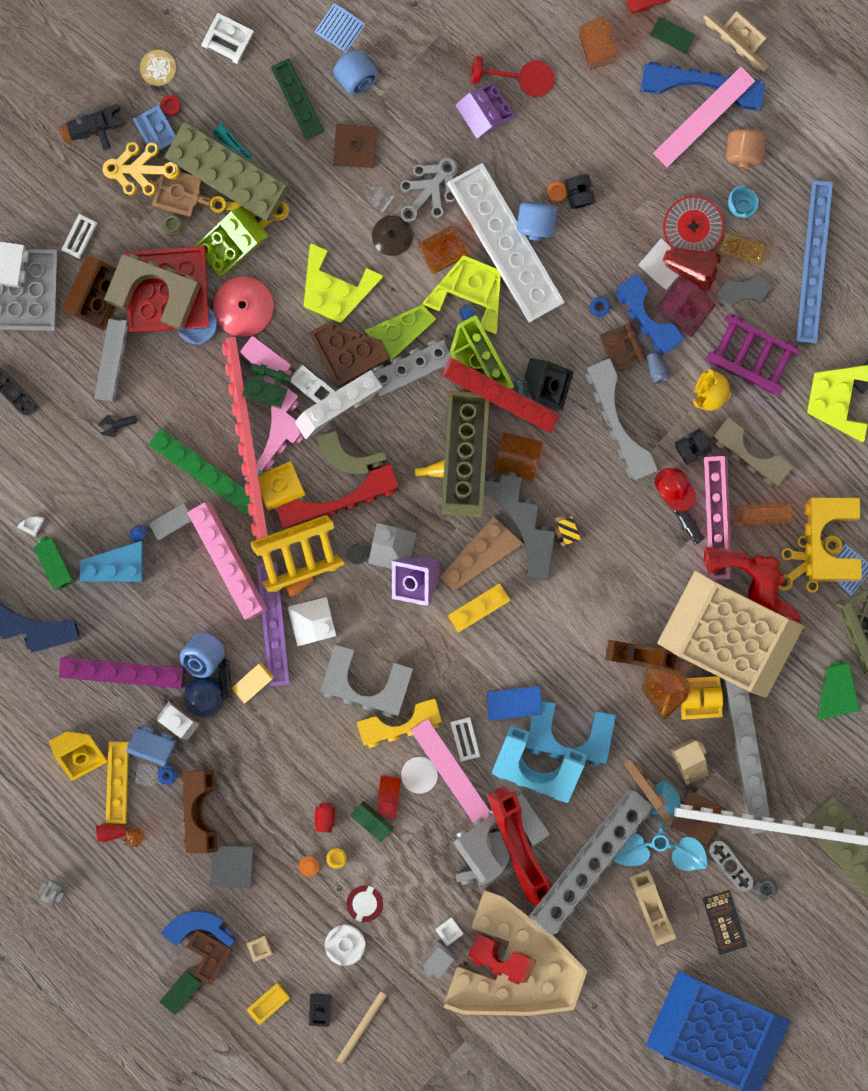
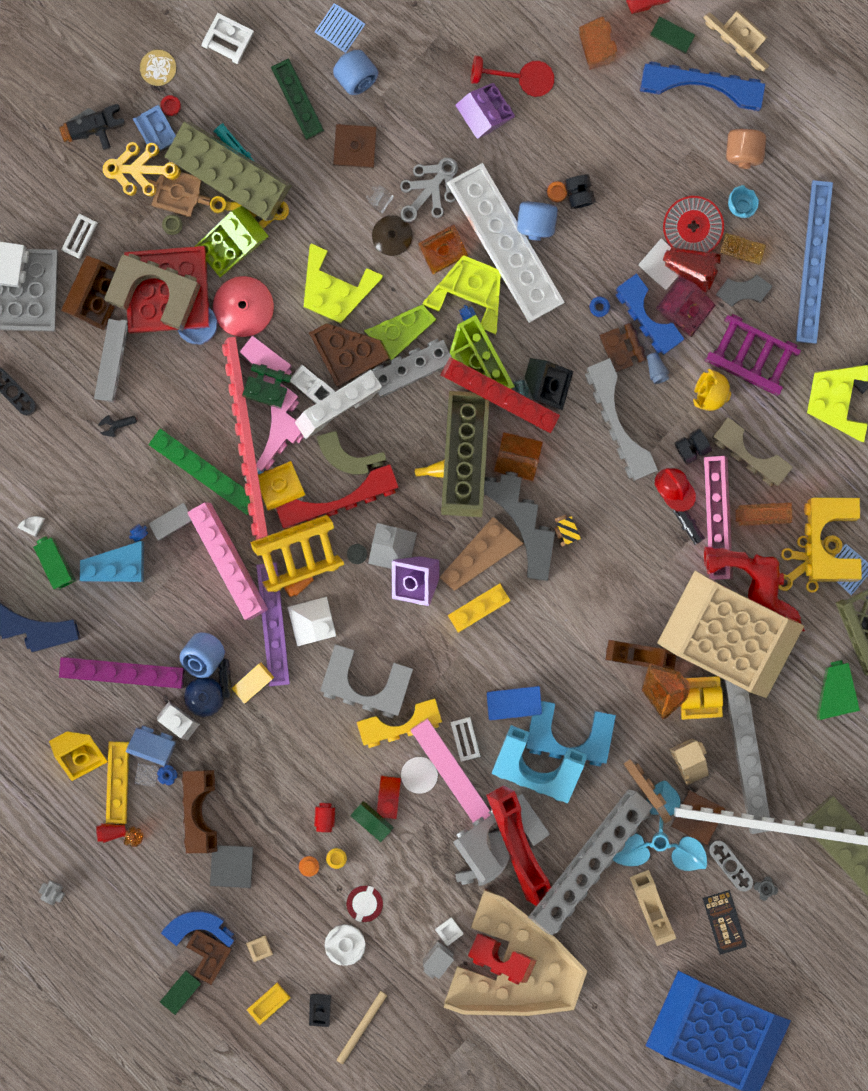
(704, 117): bright pink tile -> none

